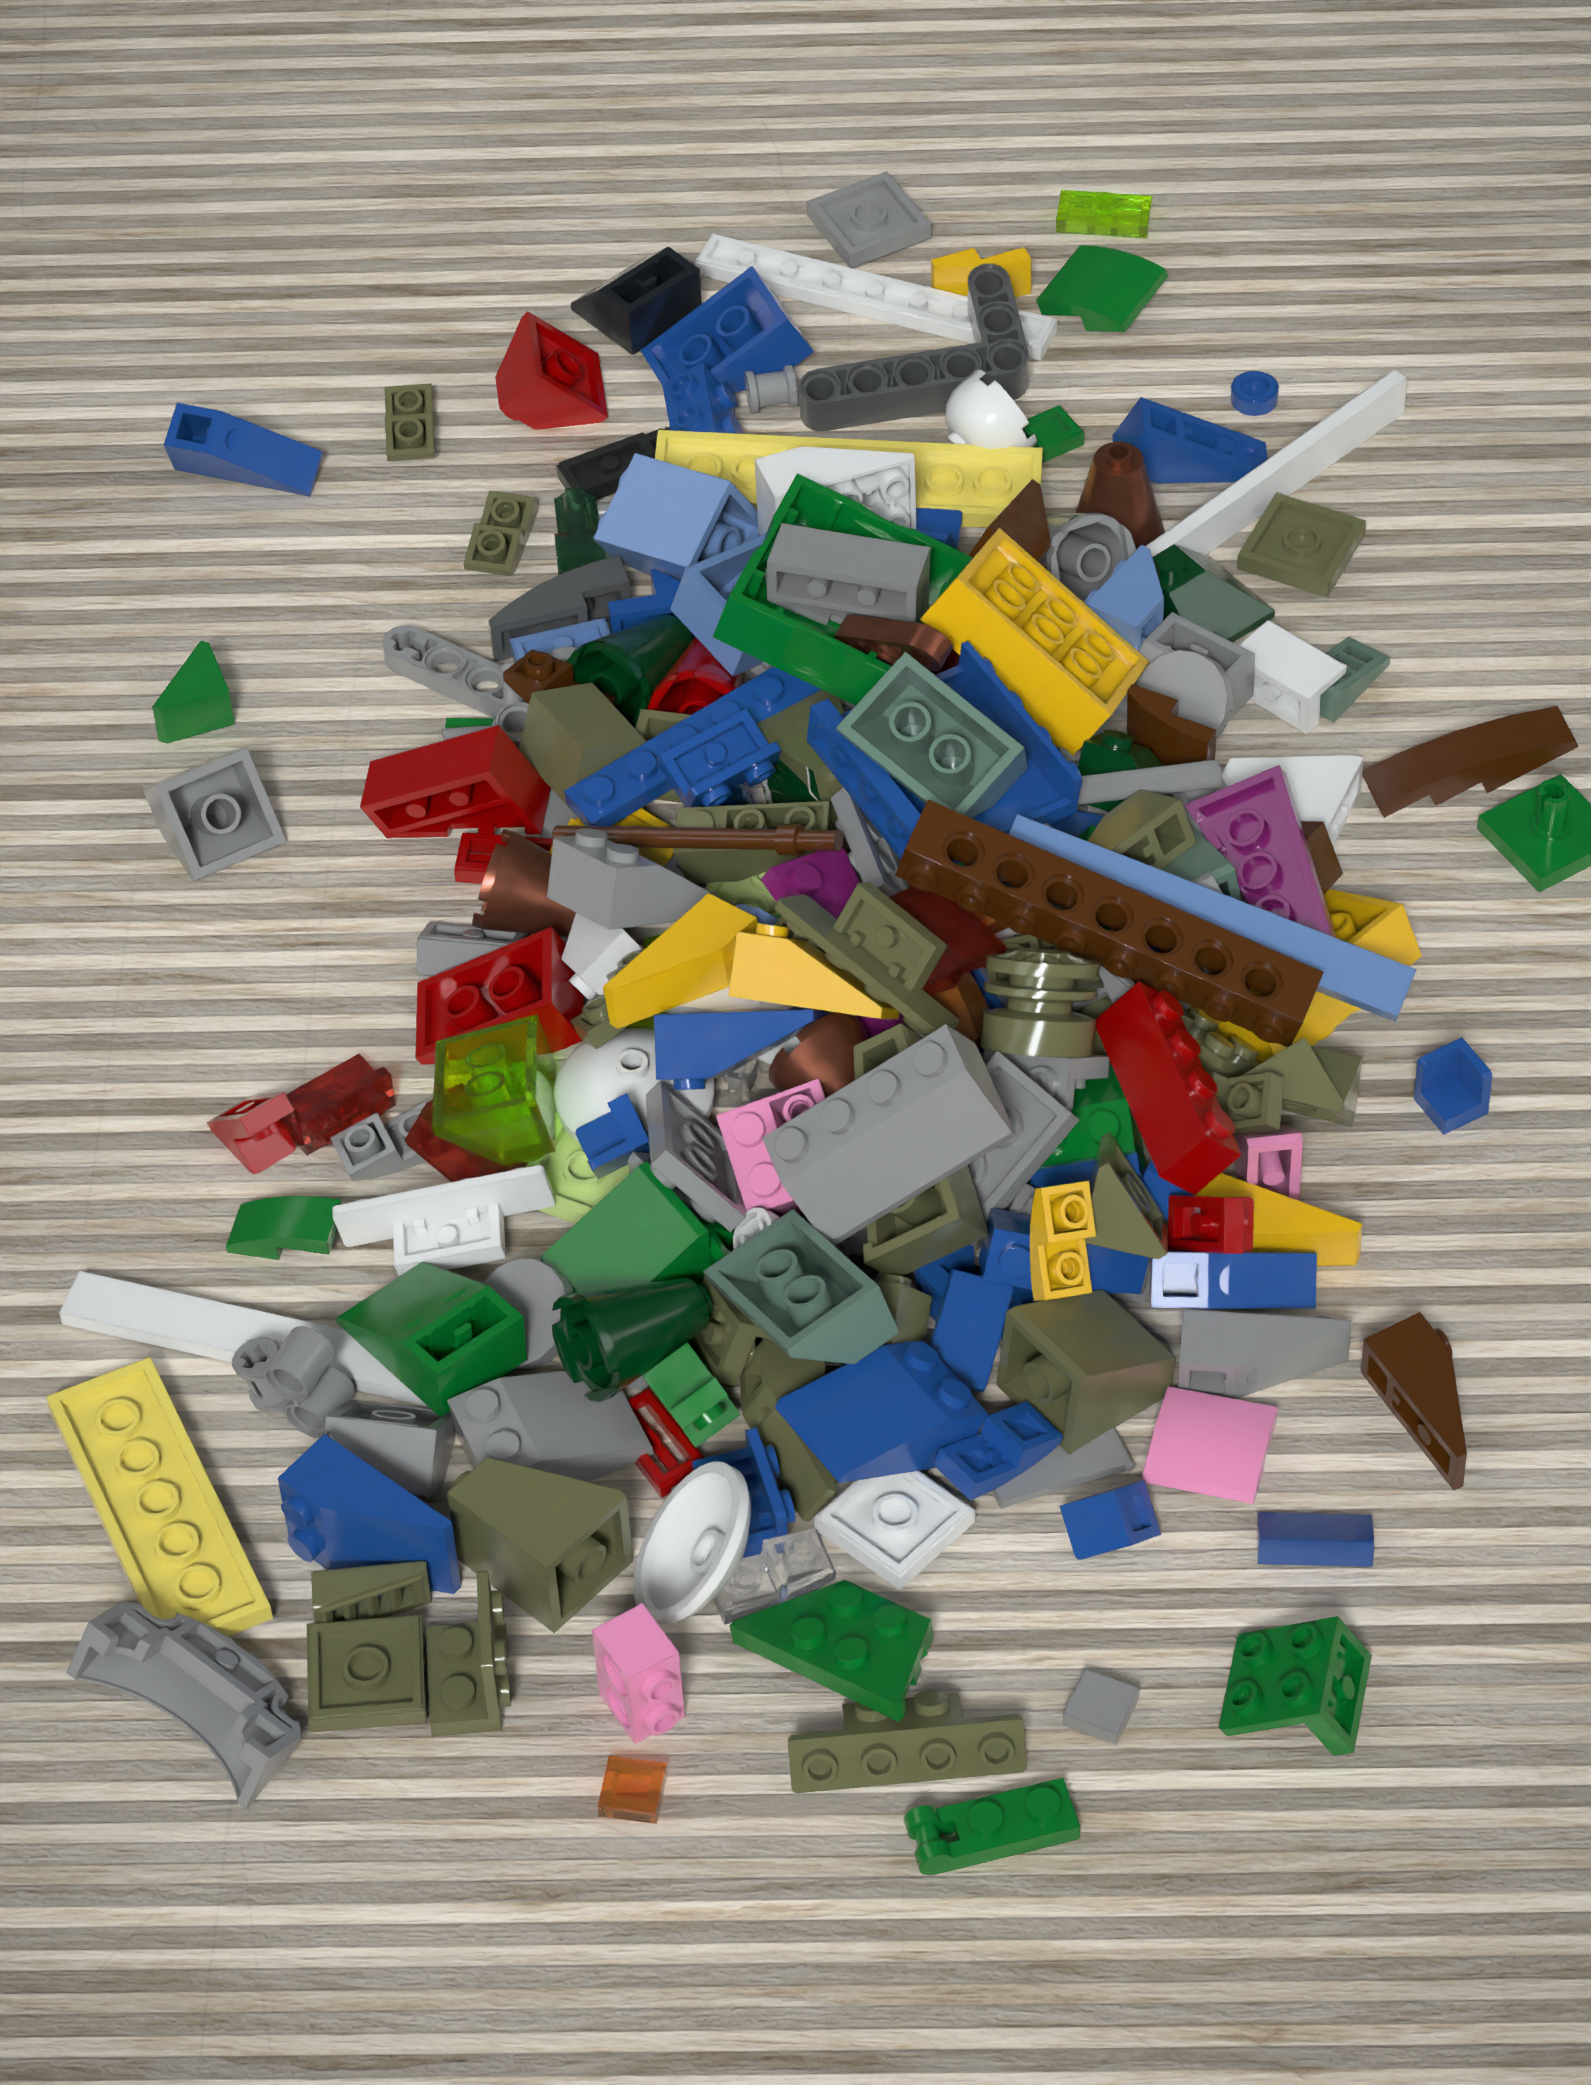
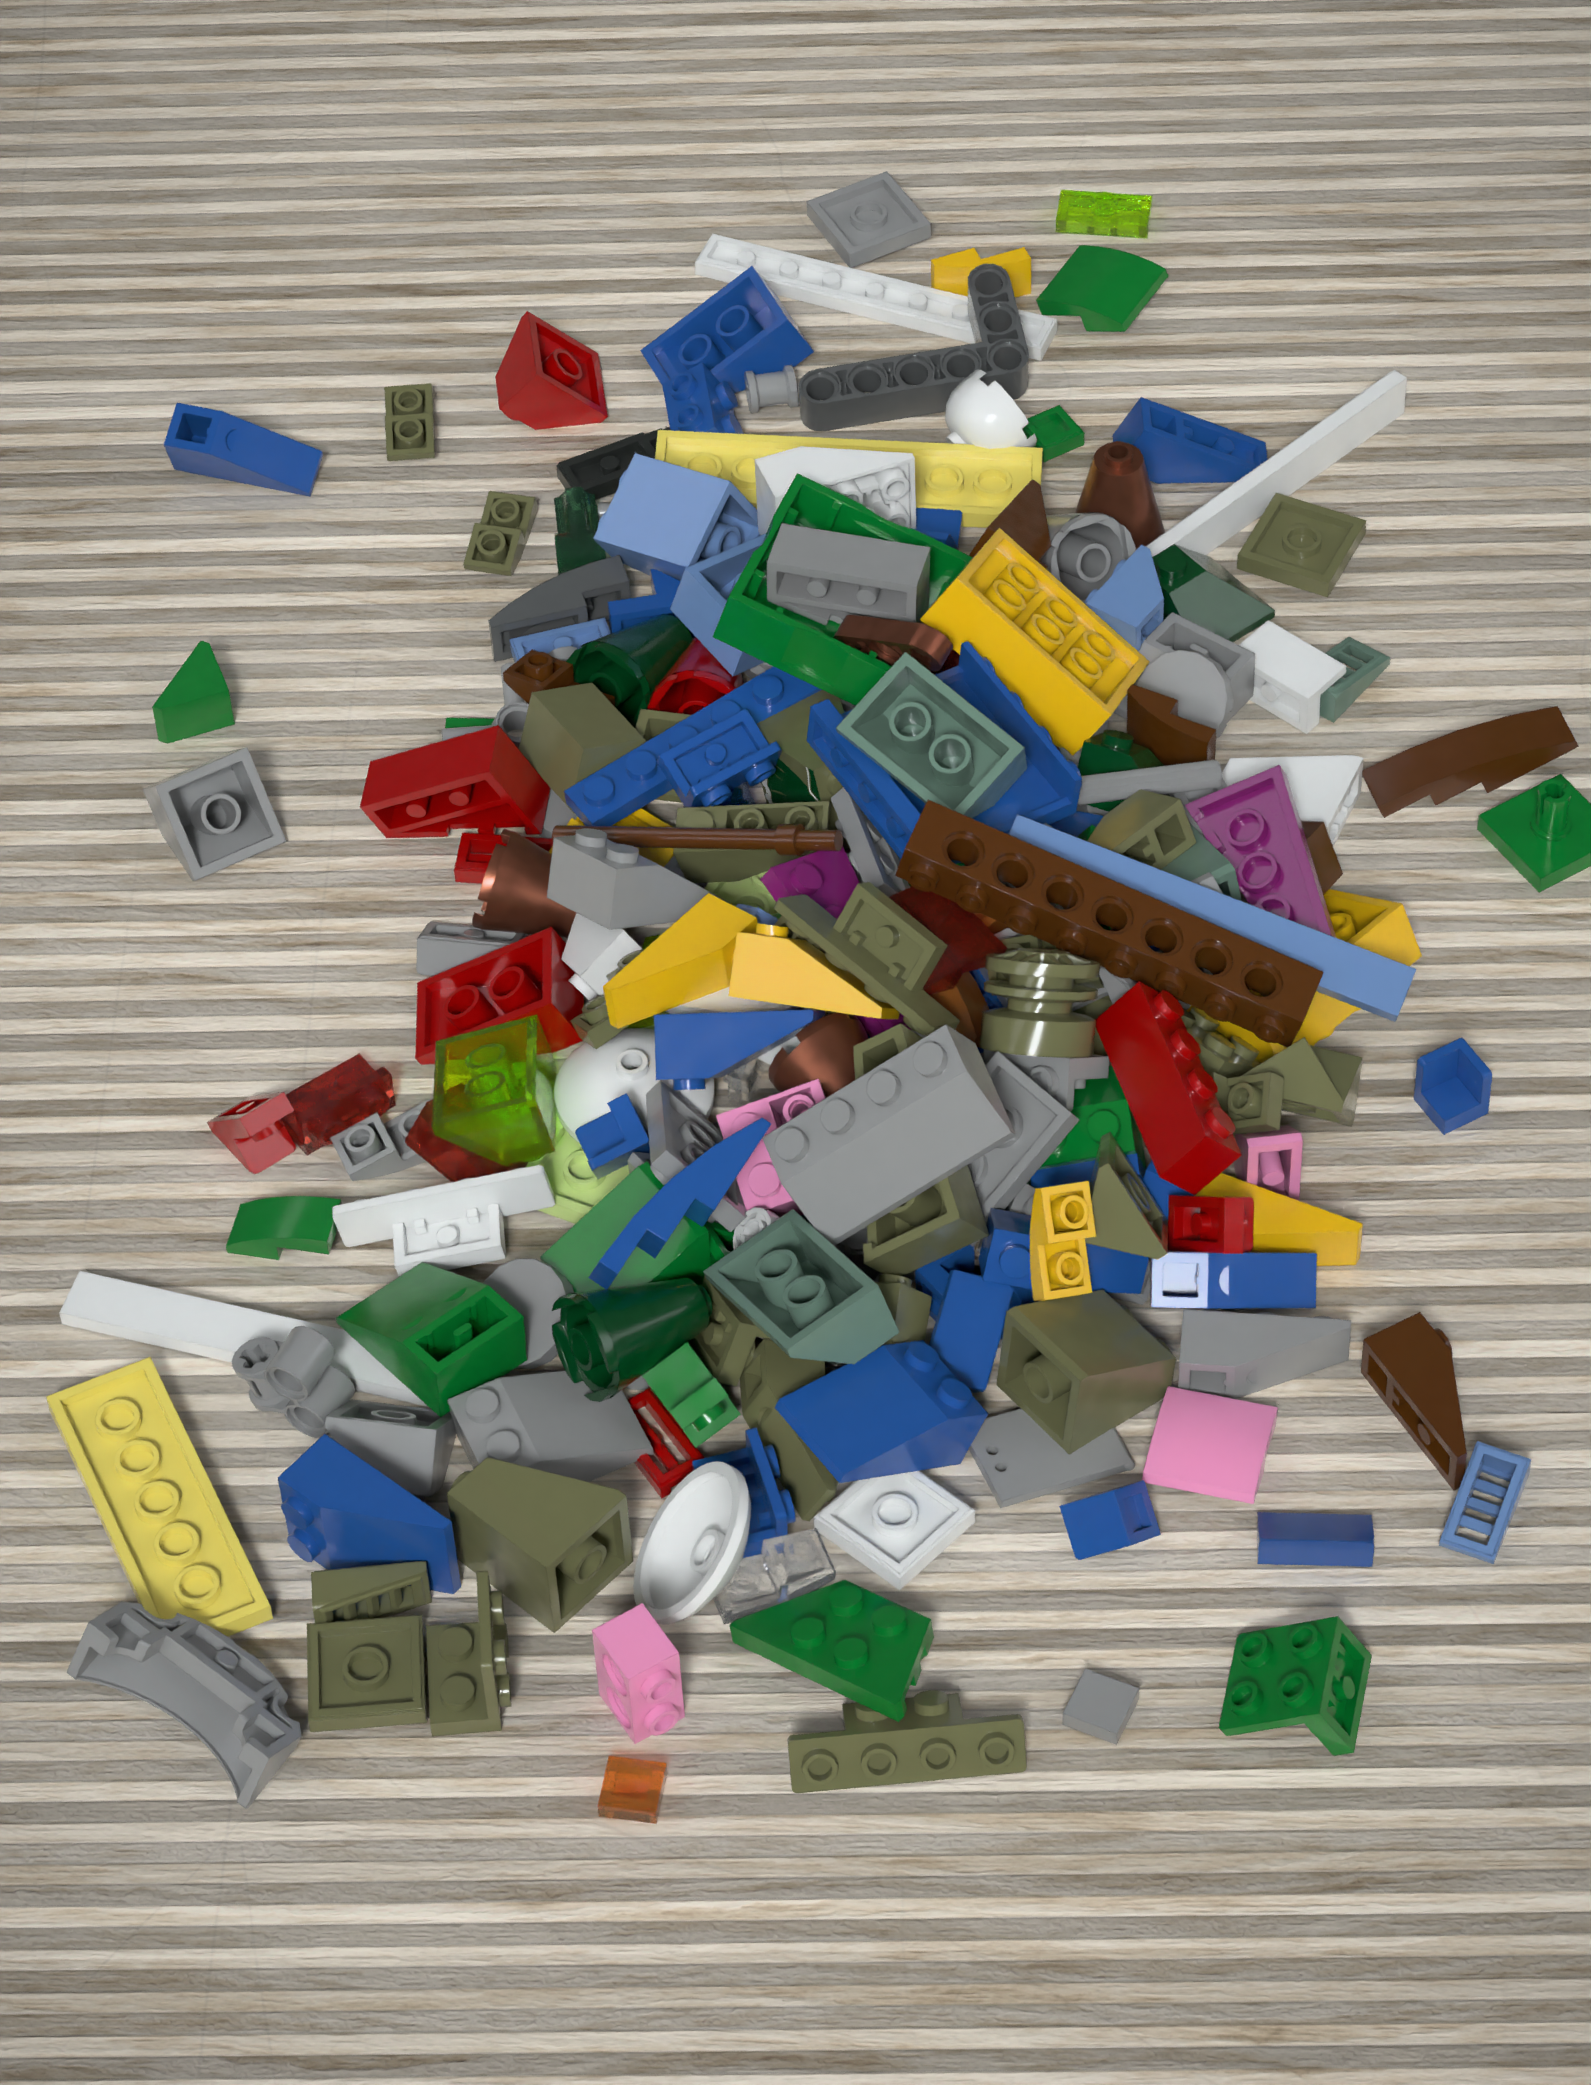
(435, 651): light grey beam -> none
(643, 299): black slope -> none
(689, 1193): none -> blue slope
(992, 1827): green plate -> none
(1003, 1450): blue slope -> none
(1254, 393): blue tile -> none
(1497, 1464): none -> medium blue slope

